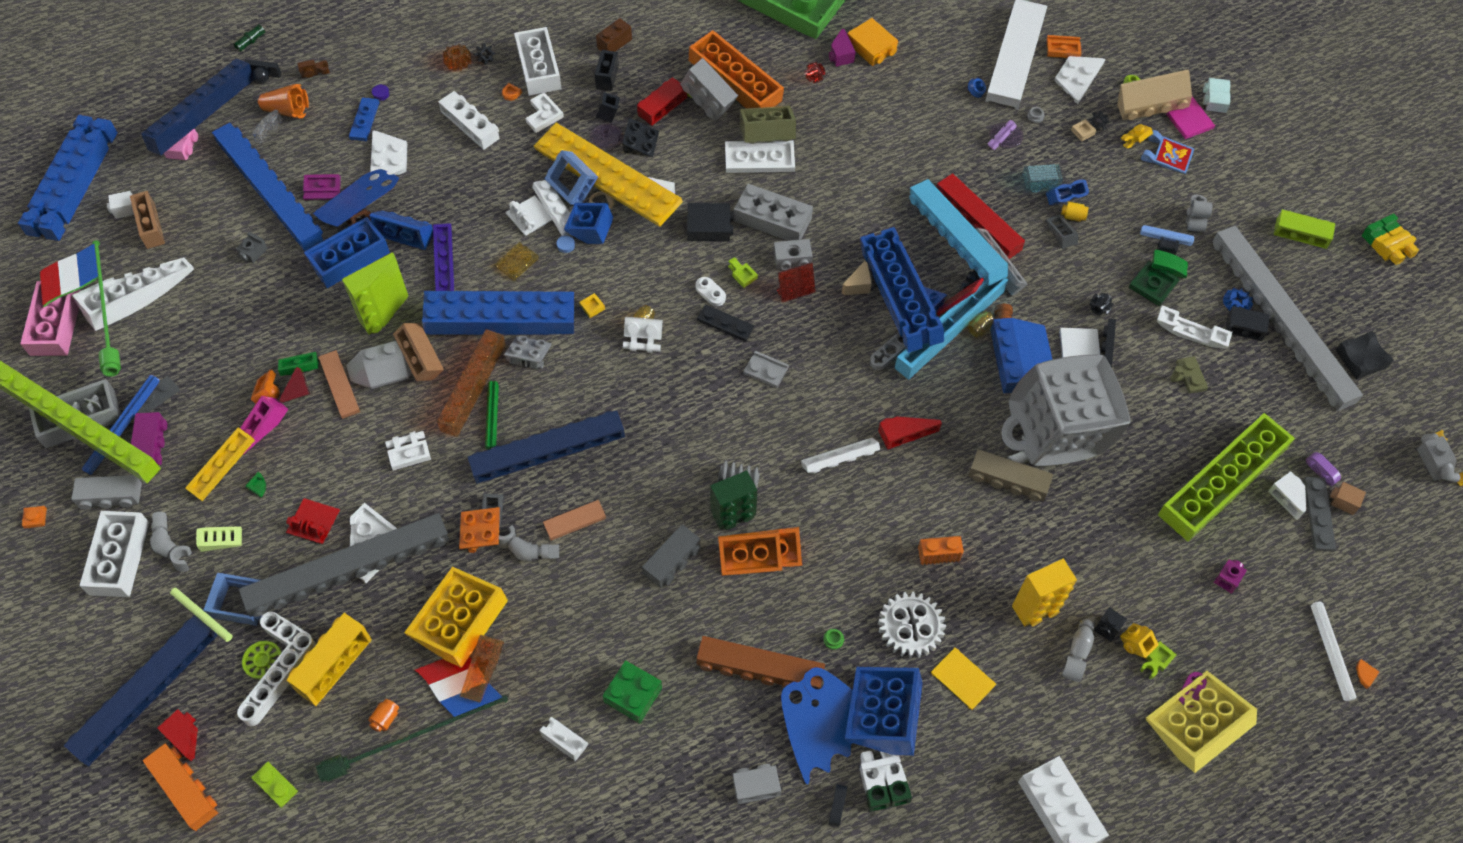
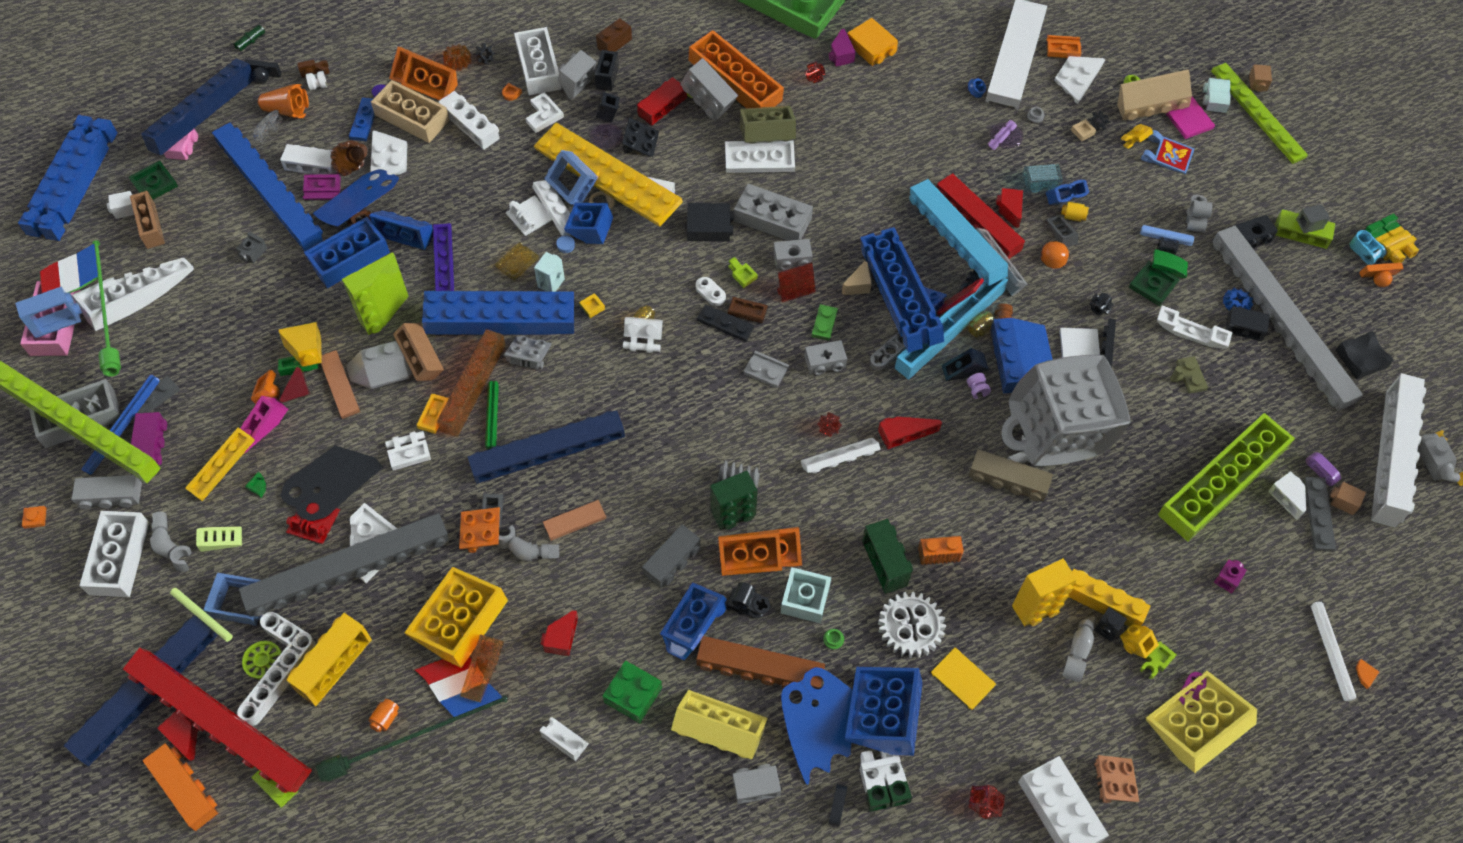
(53, 321): none -> medium blue window
(154, 180): none -> dark green plate
(217, 720): none -> red brick
(303, 343): none -> yellow slope
(307, 160): none -> white brick
(316, 80): none -> white wheel
(337, 474): none -> black piece
(348, 157): none -> reddish brown hair
(410, 111): none -> tan brick
(423, 74): none -> orange slope
(431, 413): none -> yellow plate
(549, 272): none -> light aqua brick
(560, 635): none -> red slope
(576, 74): none -> light grey slope
(692, 620): none -> blue slope
(719, 724): none -> light yellow slope
(745, 600): none -> black piece
(747, 309): none -> reddish brown plate
(805, 595): none -> light aqua brick
(824, 322): none -> bright green plate
(825, 357): none -> light grey brick
(829, 424): none -> clear red gear
(887, 555): none -> dark green brick
(965, 365): none -> black slope
(978, 384): none -> lavender wheel
(986, 801): none -> clear red brick
(1010, 205): none -> red slope
(1054, 254): none -> orange hair
(1100, 596): none -> yellow brick
(1117, 779): none -> nougat hinge
(1258, 230): none -> black brick
(1260, 78): none -> medium nougat brick
(1260, 114): none -> lime plate
(1313, 218): none -> dark grey brick
(1366, 246): none -> medium azure piece
(1381, 273): none -> orange tile
(1398, 451): none -> white brick

